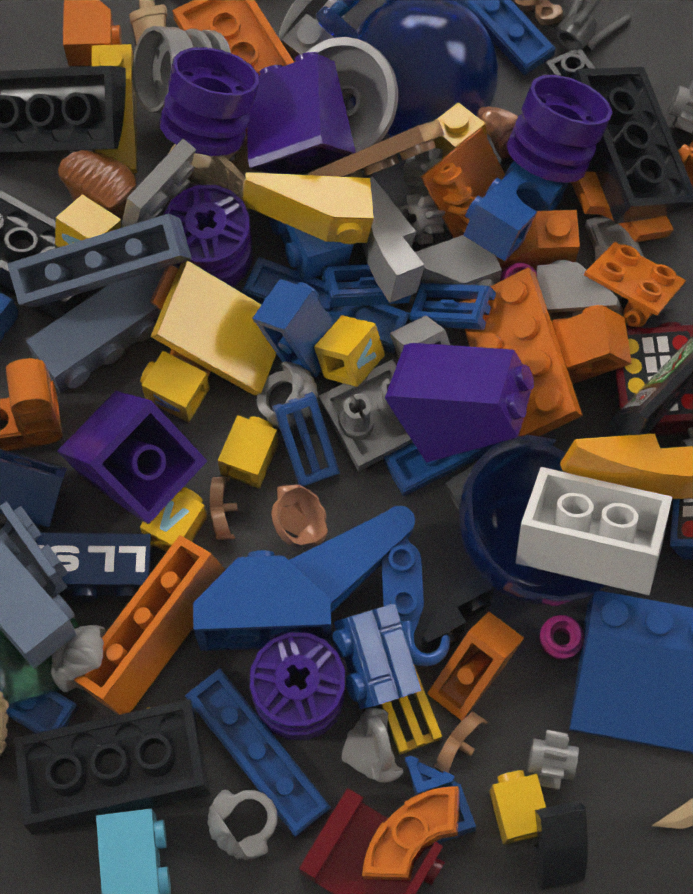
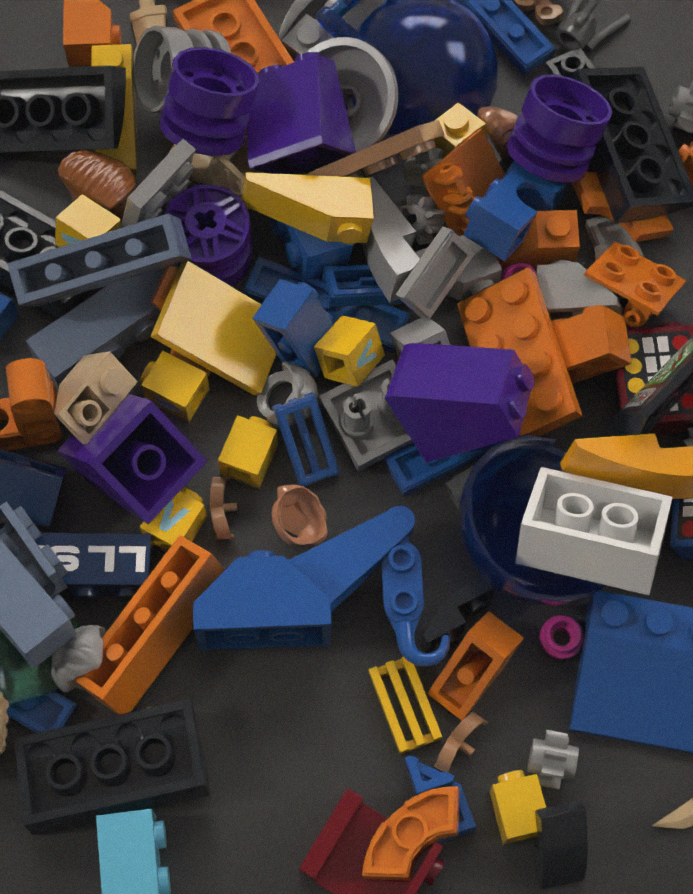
(92, 394): none -> tan slope
(251, 846): light grey piece -> none
(258, 752): blue tile -> none
(287, 709): dark purple wheel -> none
(369, 747): light grey piece -> none
(376, 657): brick -> none
(435, 273): none -> light grey tile
(451, 313): blue tile -> none

